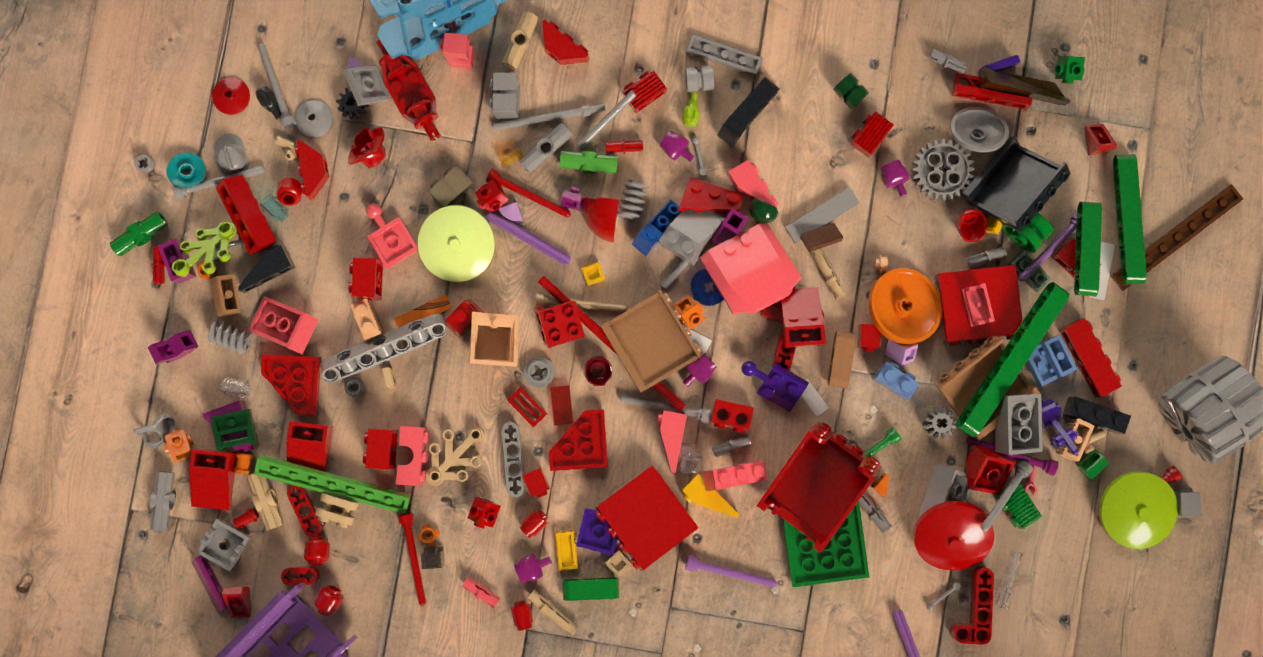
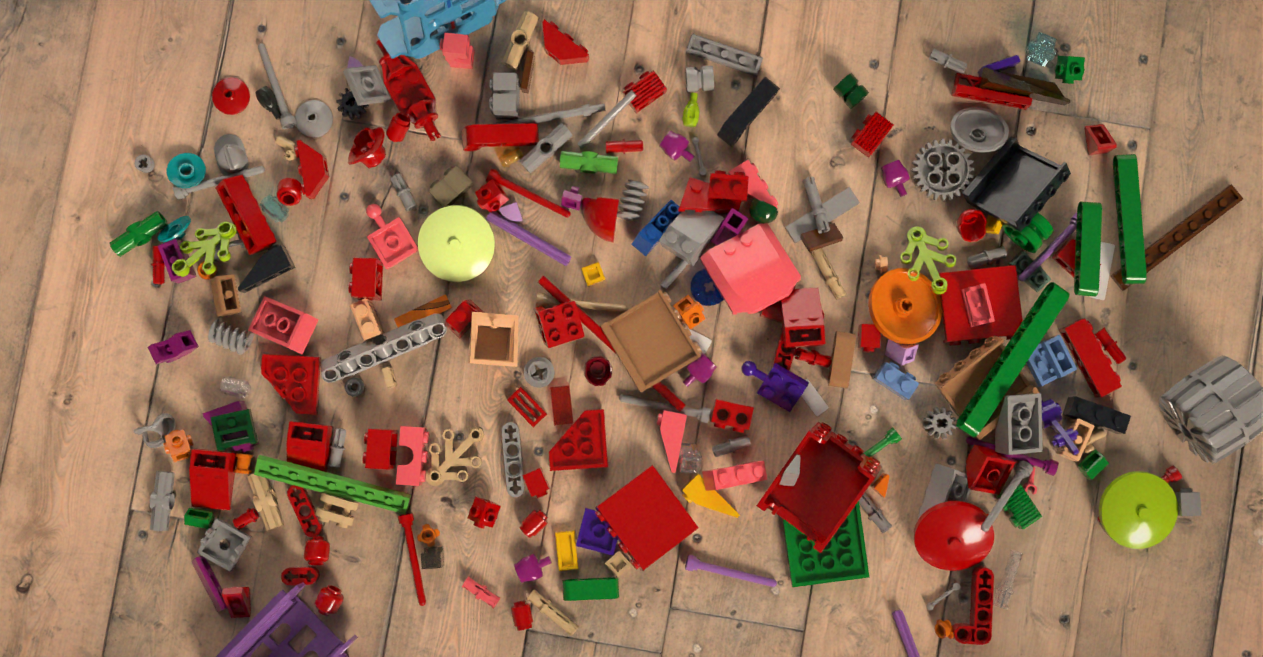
(175, 229): none -> teal dish
(198, 518): none -> green piece
(337, 447): none -> light grey axle
(398, 127): none -> red brick
(403, 192): none -> light grey axle
(499, 135): none -> red beam
(527, 72): none -> reddish brown tile
(728, 186): none -> red bracket
(791, 473): none -> light grey slope
(812, 357): none -> red pin
(818, 212): none -> light grey pin
(926, 256): none -> lime plant
(944, 629): none -> orange plate
(1041, 49): none -> clear light blue brick
(1110, 345): none -> red axle

